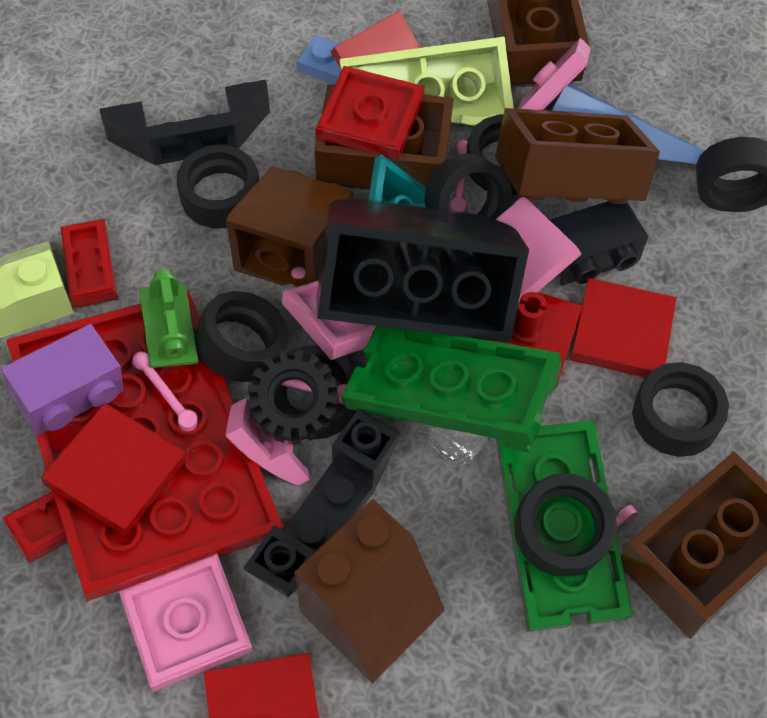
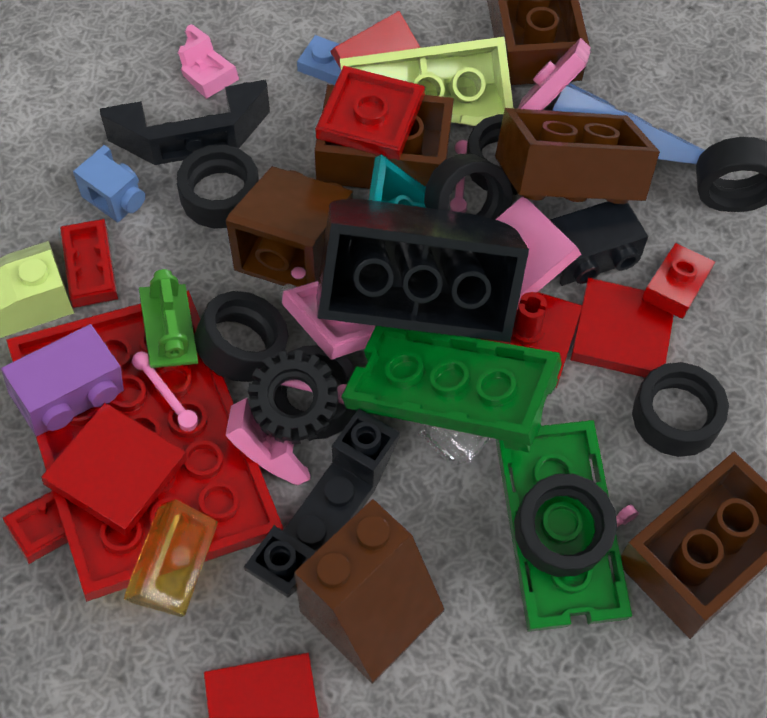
(109, 185): none -> medium blue brick
(171, 559): none -> clear yellow slope
(185, 622): bright pink plate -> none
(203, 65): none -> bright pink slope
(678, 280): none -> red plate

